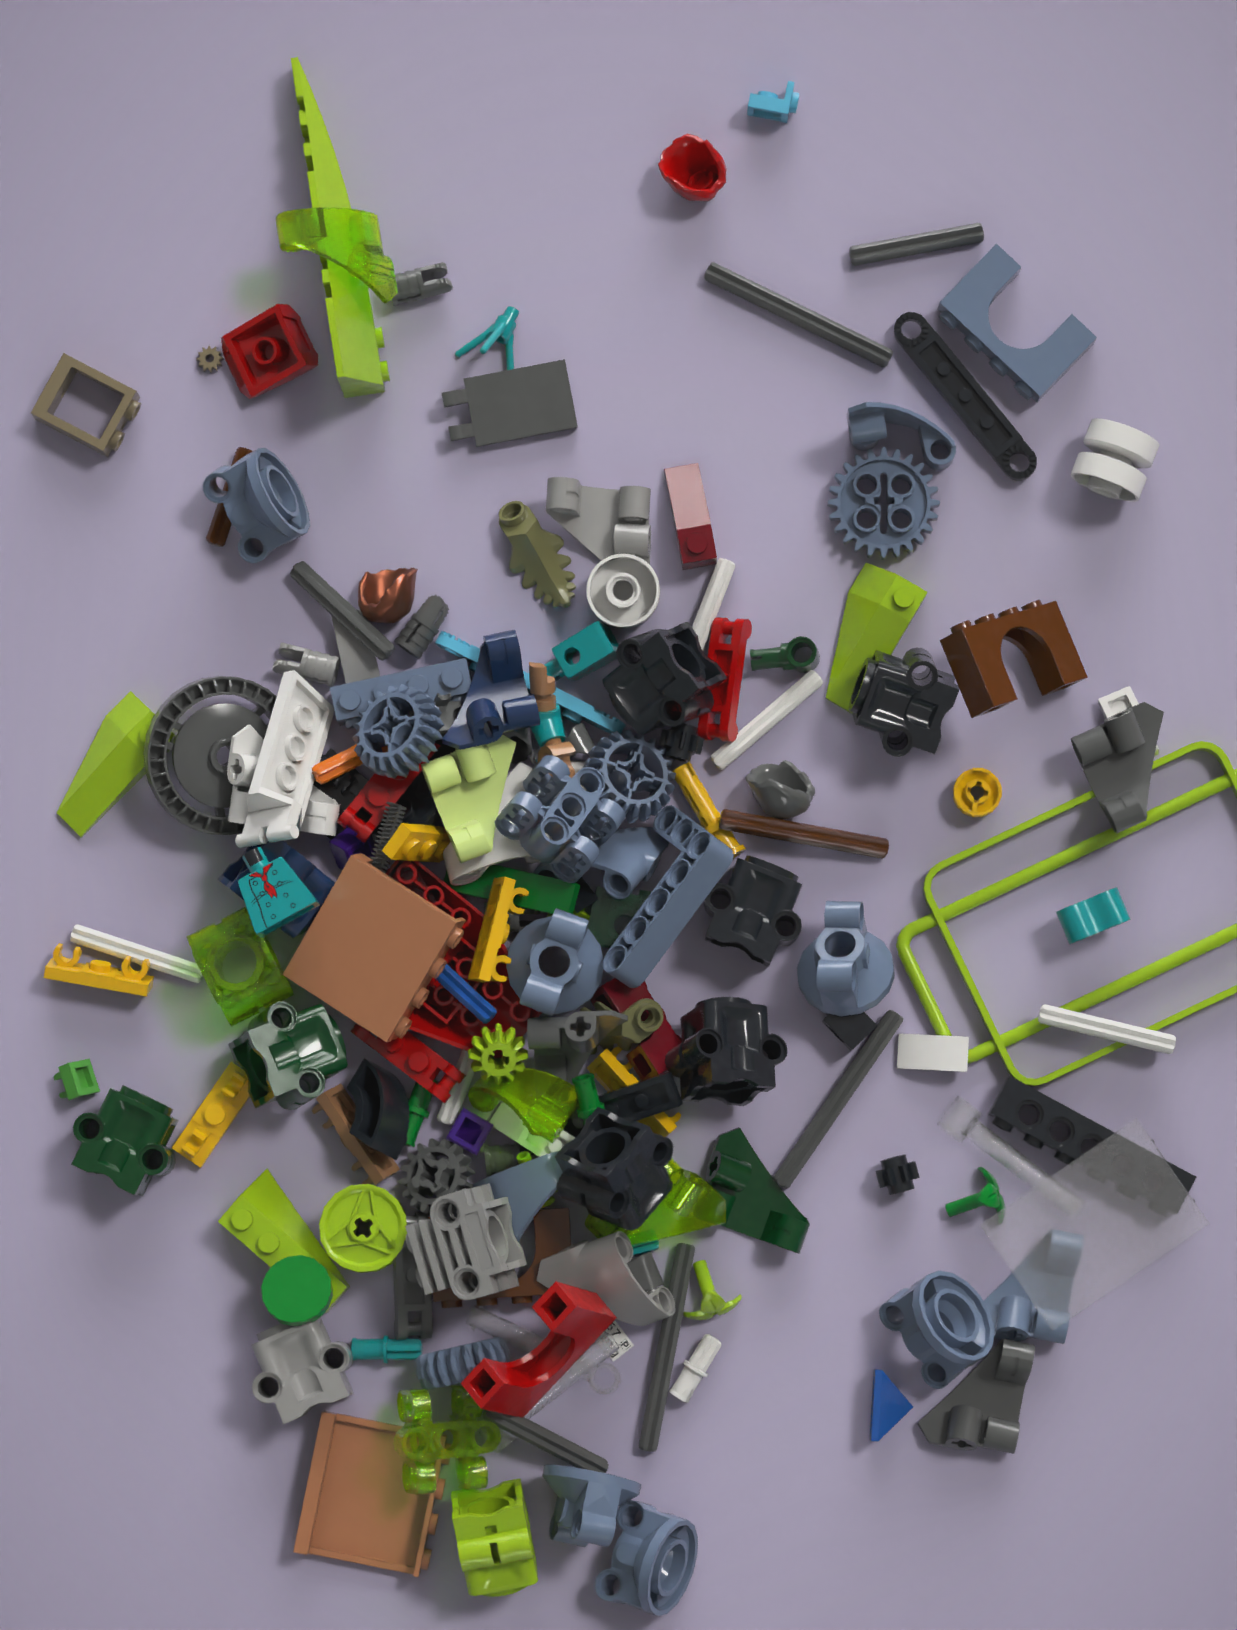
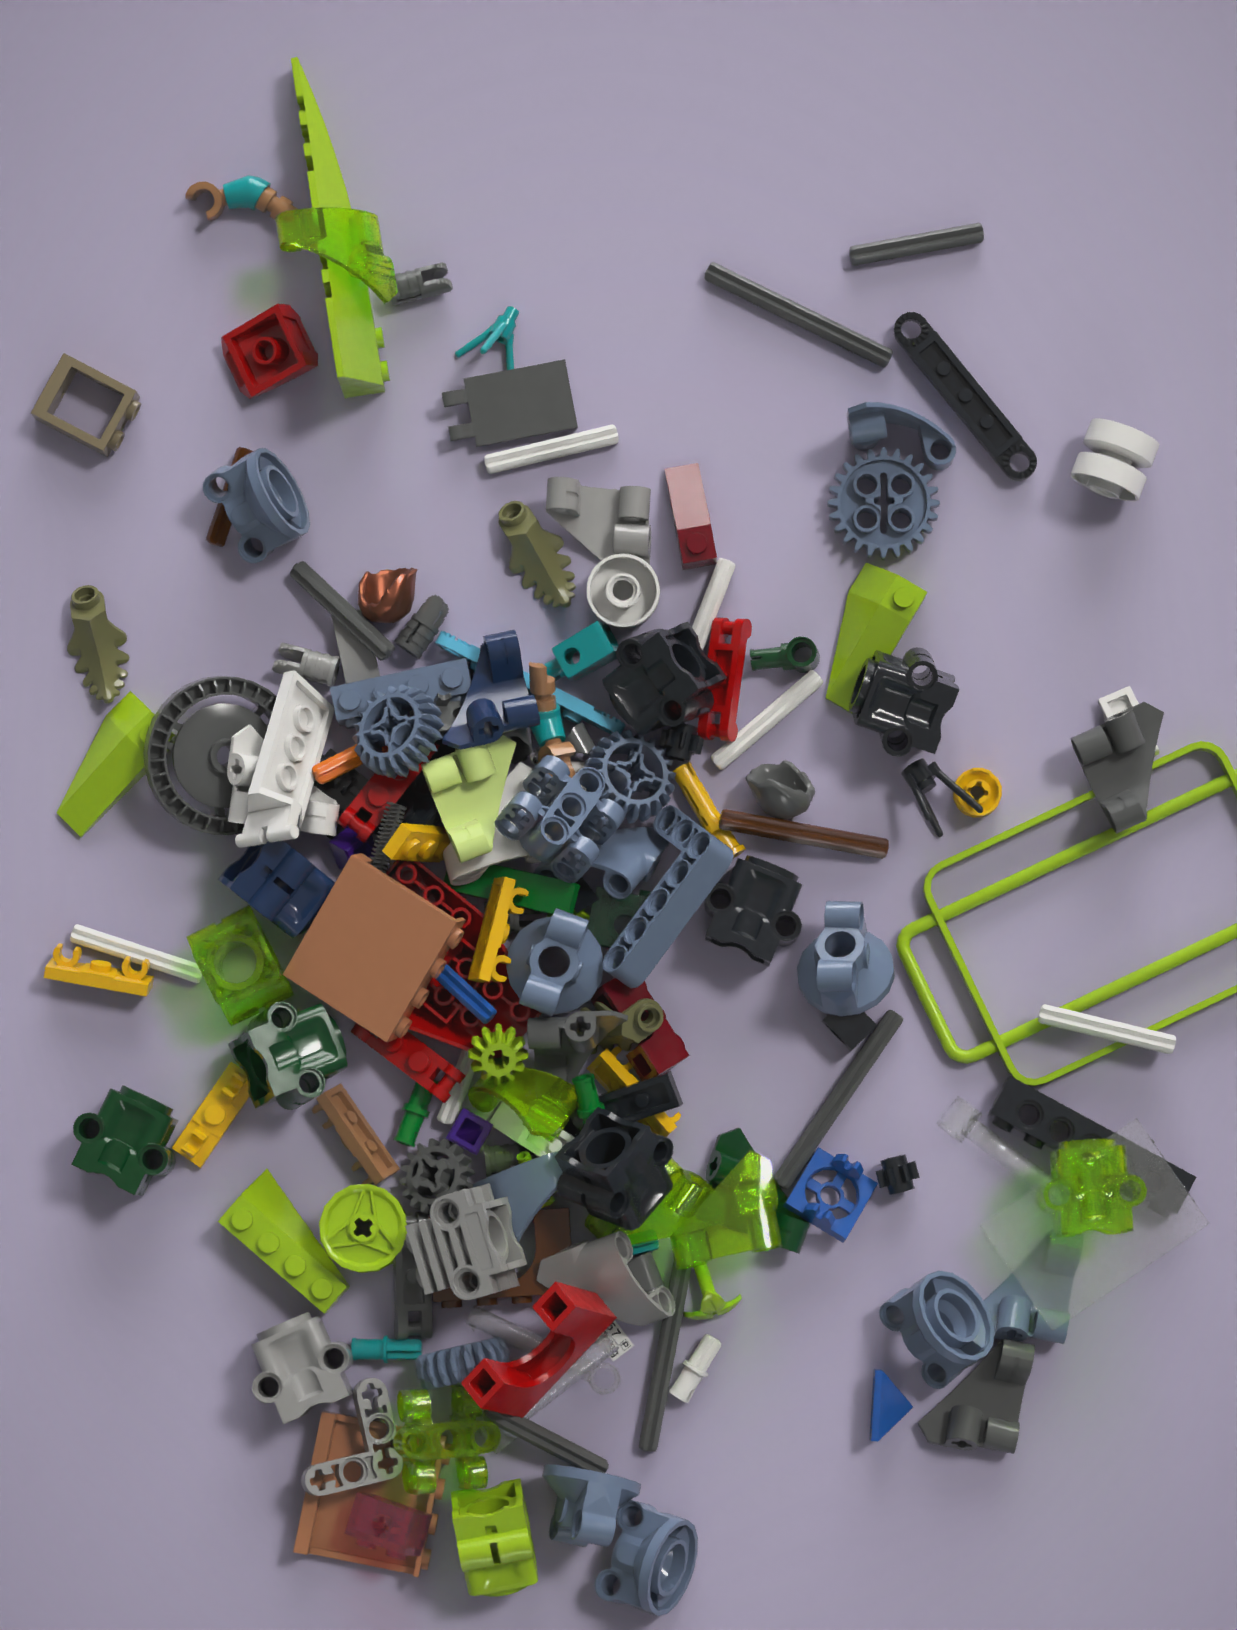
(77, 1079): bright green tile -> none
(97, 644): none -> olive plant
(210, 365): dark tan piece -> none
(244, 192): none -> piece
(273, 893): teal torso -> none
(297, 1290): green tile -> none
(367, 1460): none -> light grey beam
(380, 1109): black brick -> none
(406, 1525): none -> clear pink brick
(551, 449): none -> white axle
(693, 168): red hair -> none
(726, 1052): black piece -> none
(732, 1218): none -> clear neon green panel
(768, 106): medium azure bracket -> none
(820, 1213): none -> blue piece
(921, 780): none -> black plant
(932, 1052): white slope -> none
(988, 1197): green plant -> none
(1032, 369): sand blue arch -> none
(1039, 635): reddish brown arch -> none
(1090, 1184): none -> clear neon green piece
(1093, 915): teal axle -> none

